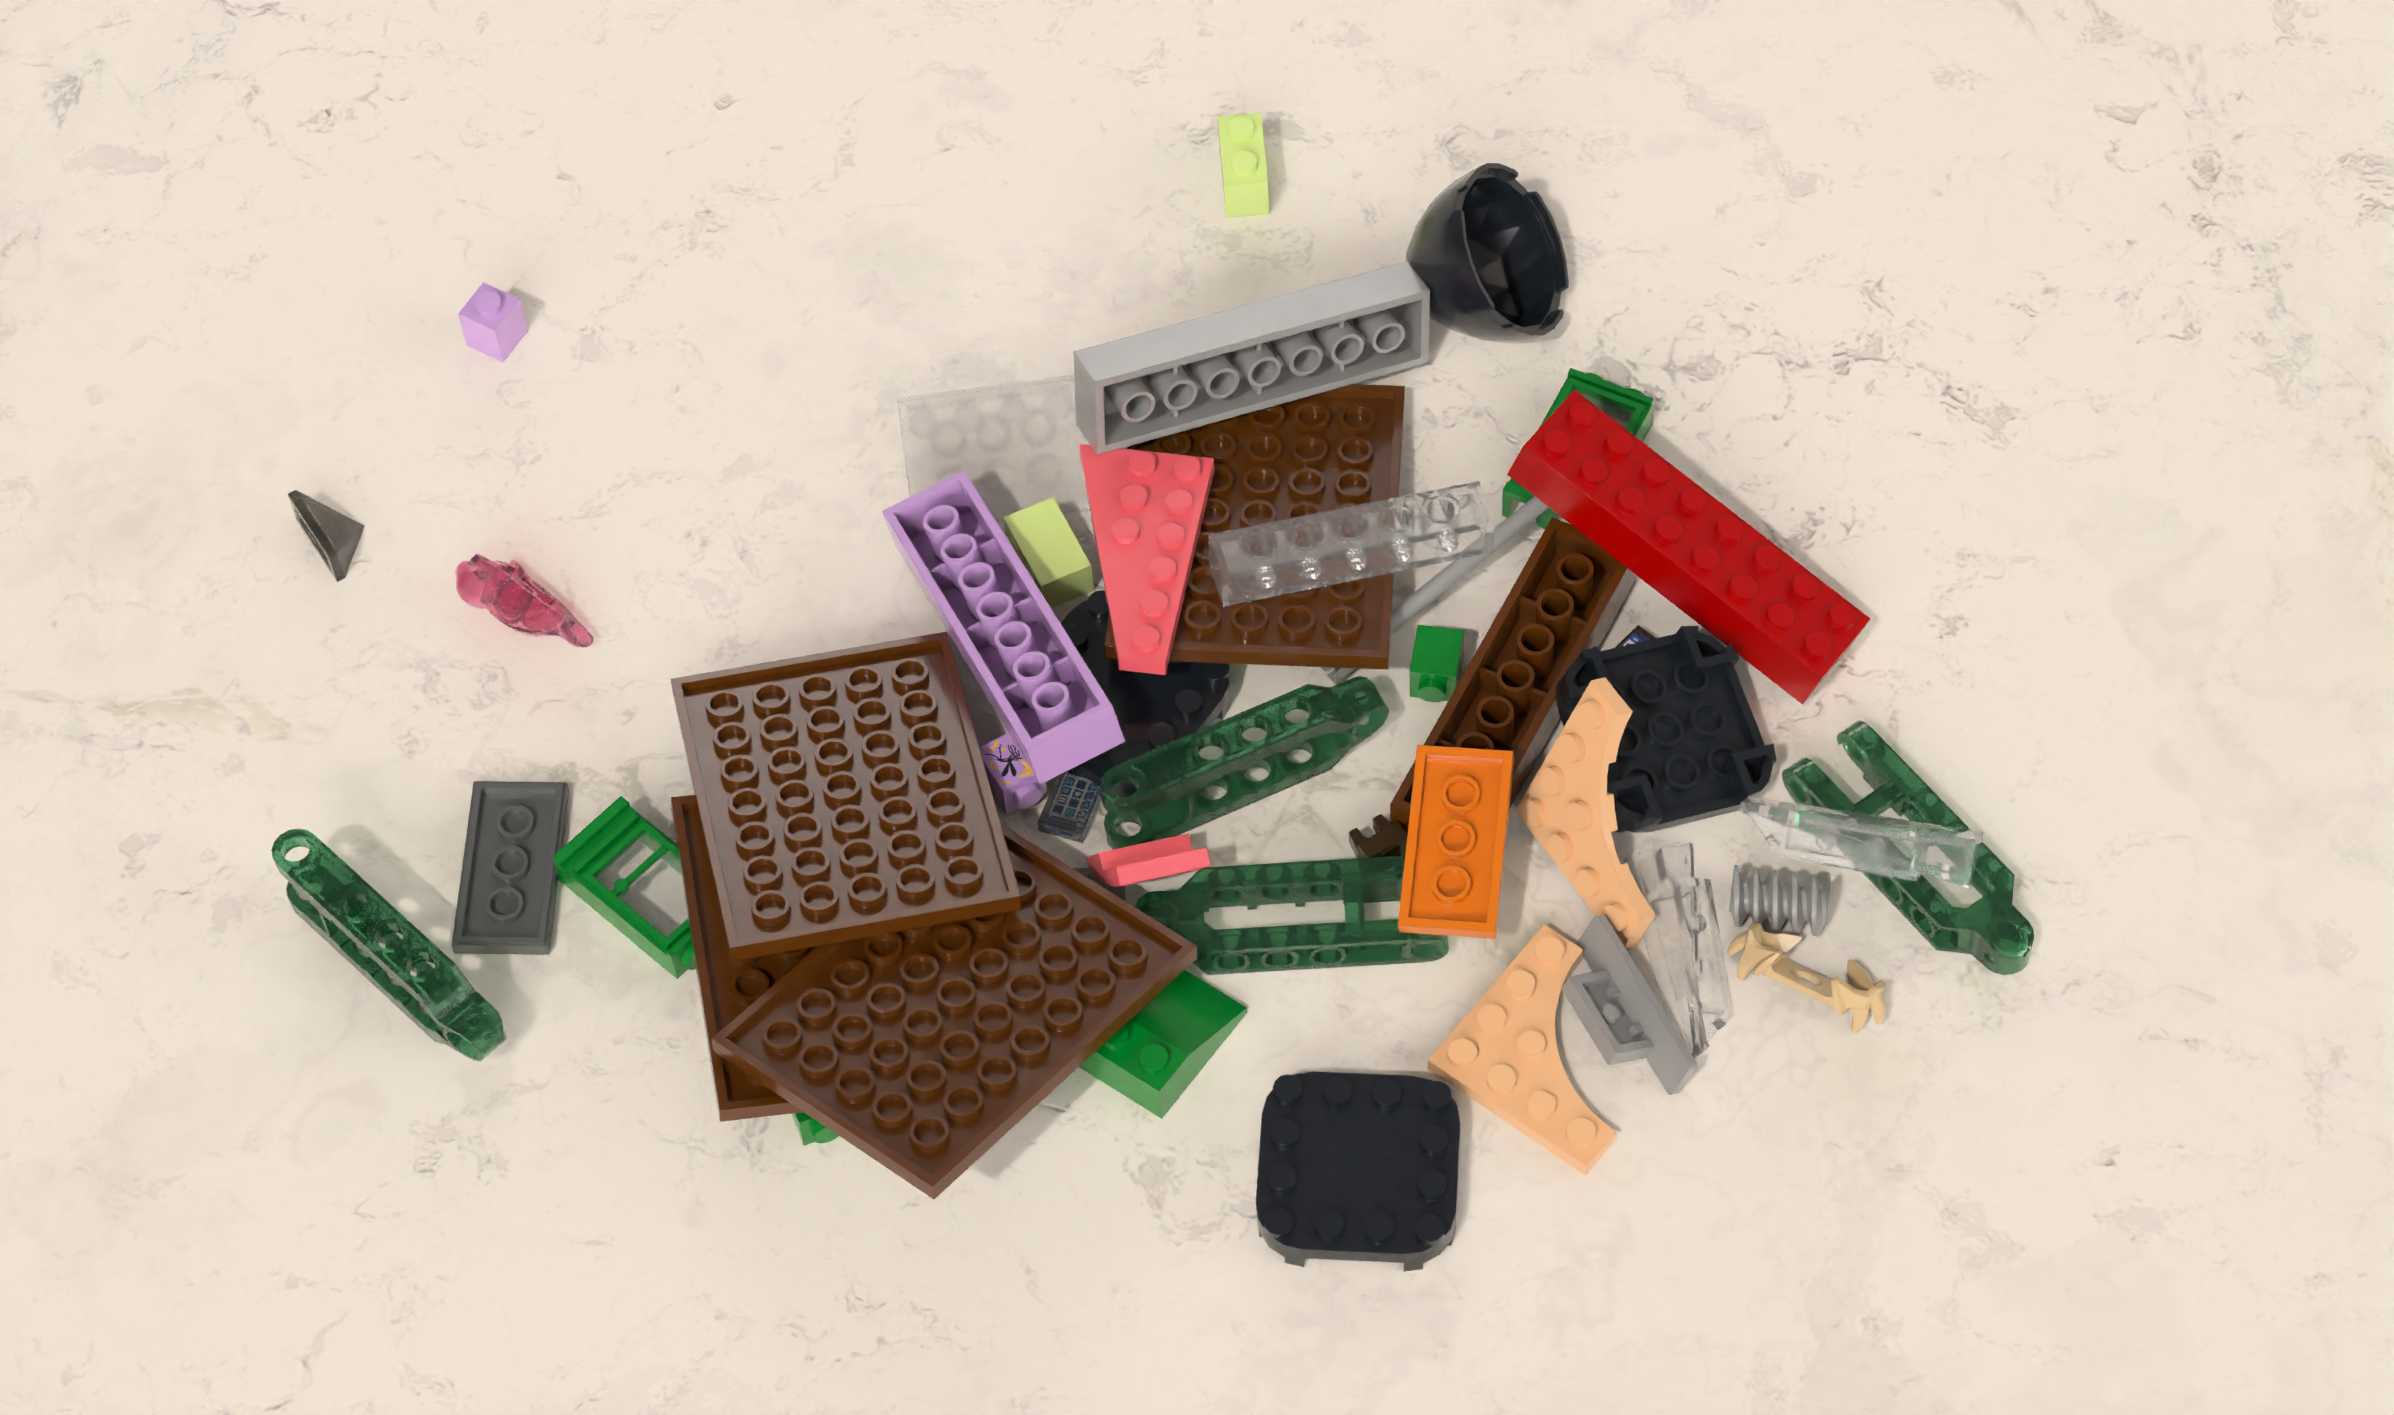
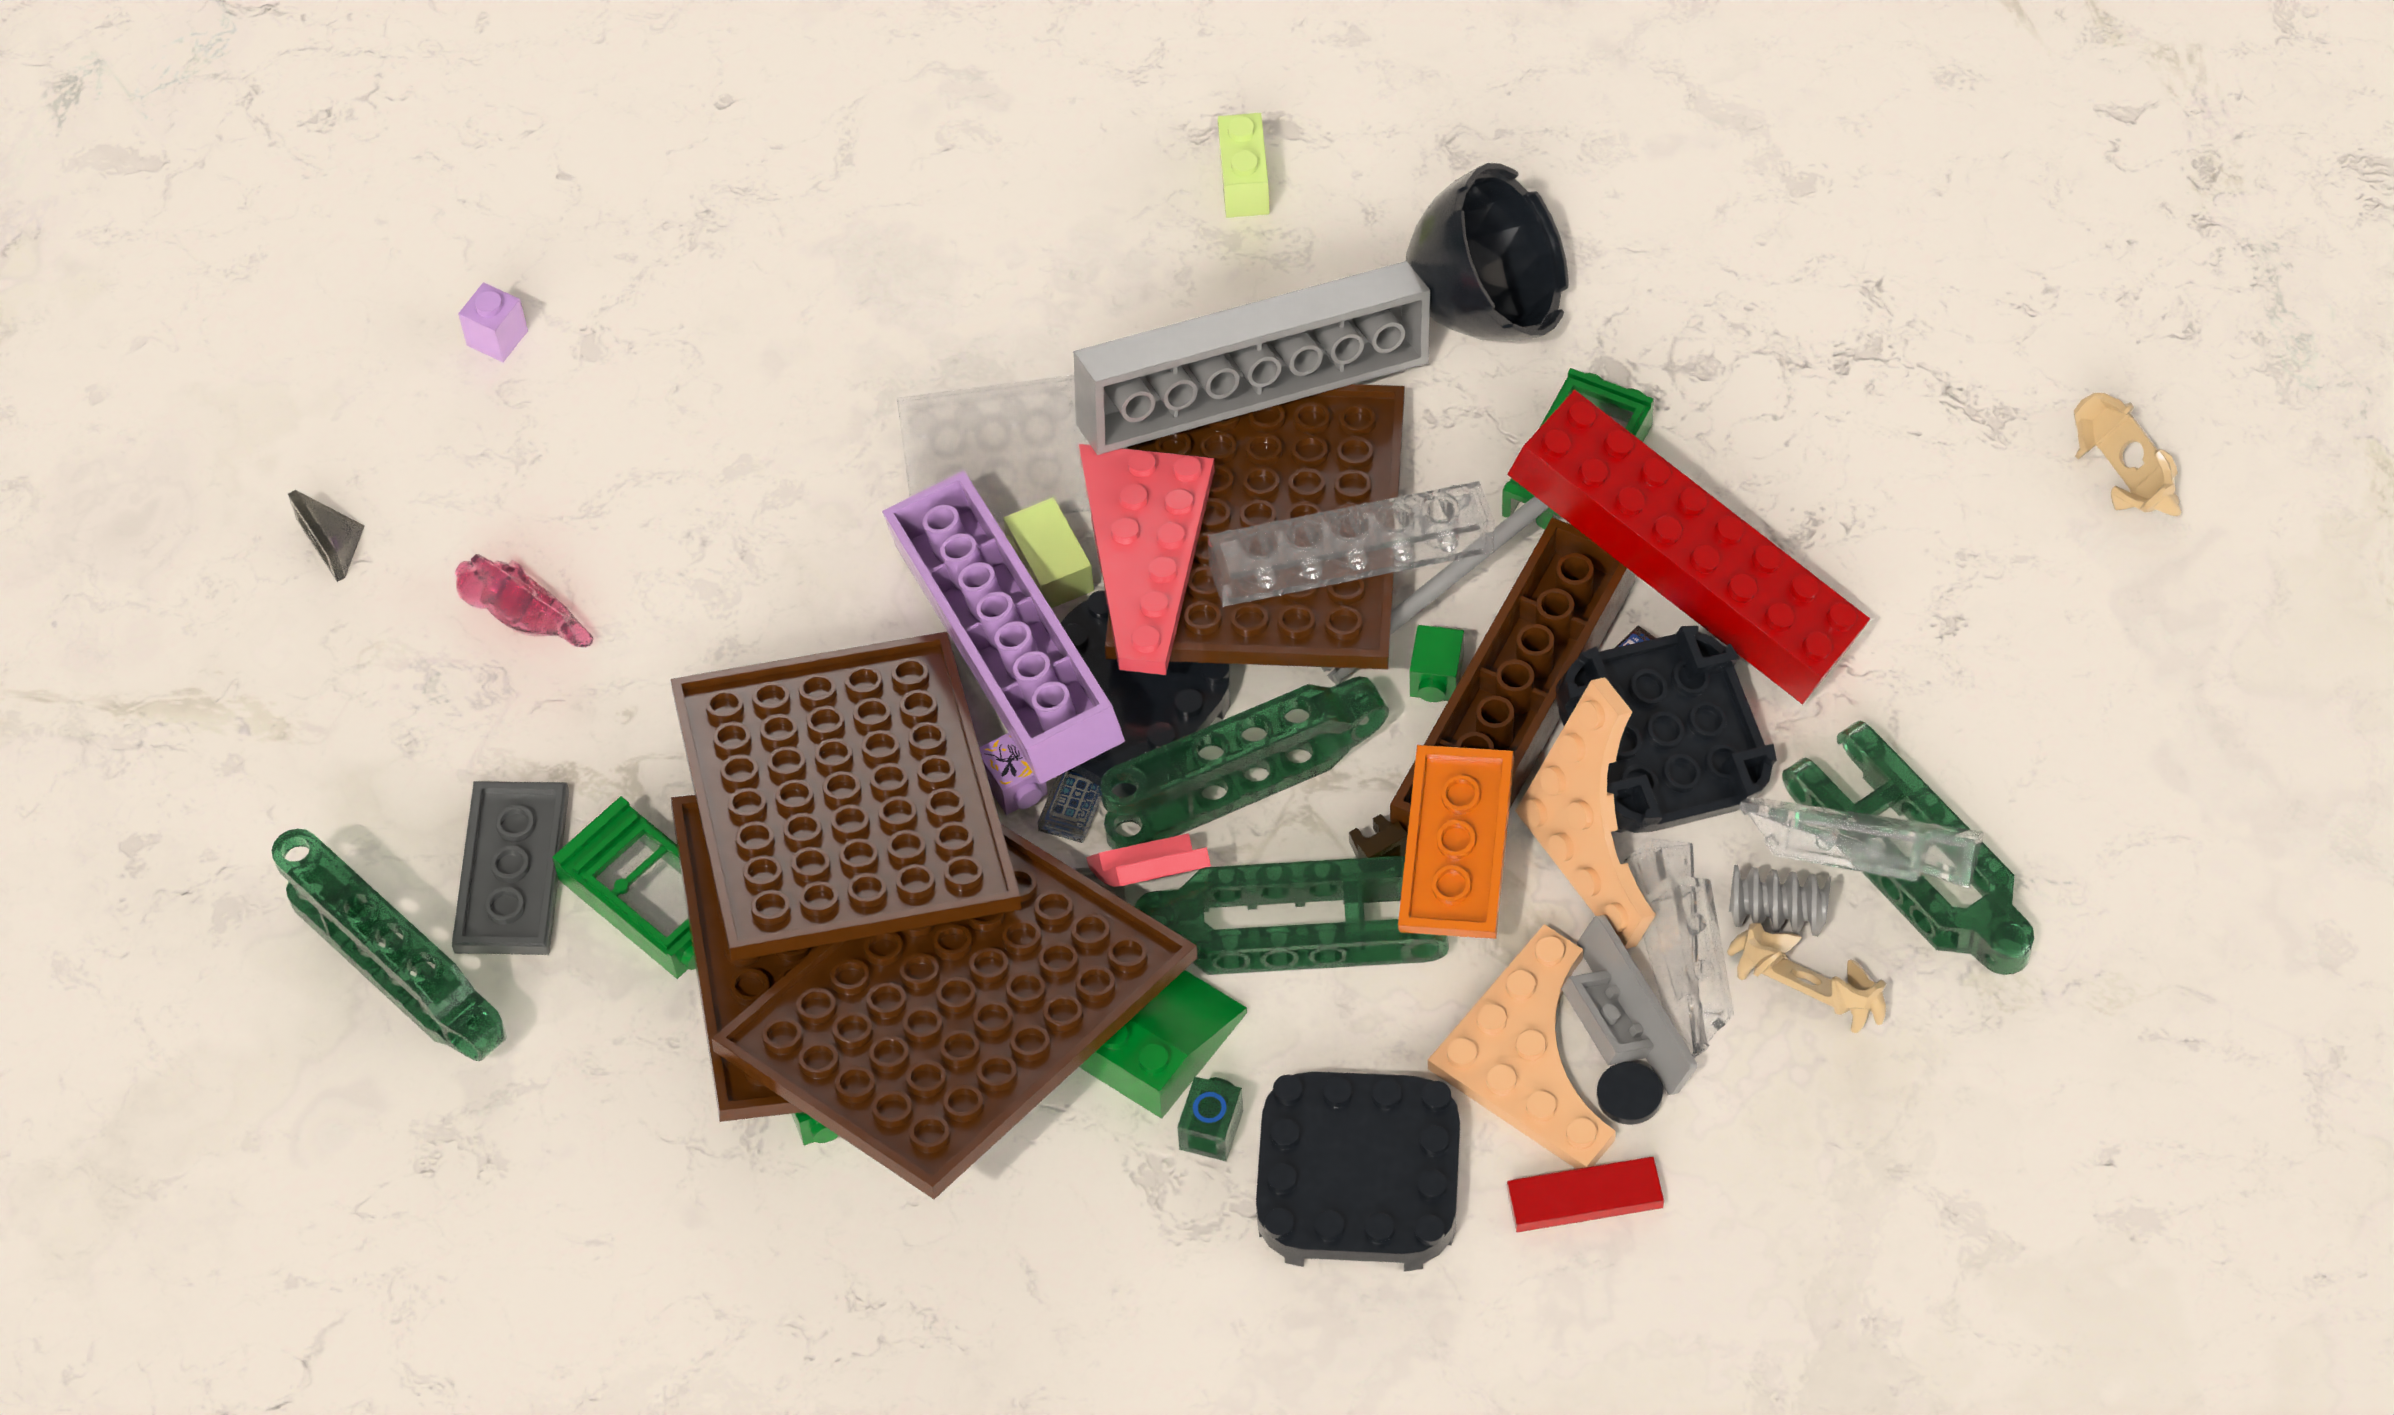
(1210, 1118): none -> clear green brick
(1585, 1194): none -> red tile
(1629, 1093): none -> black piece
(2111, 427): none -> tan piece

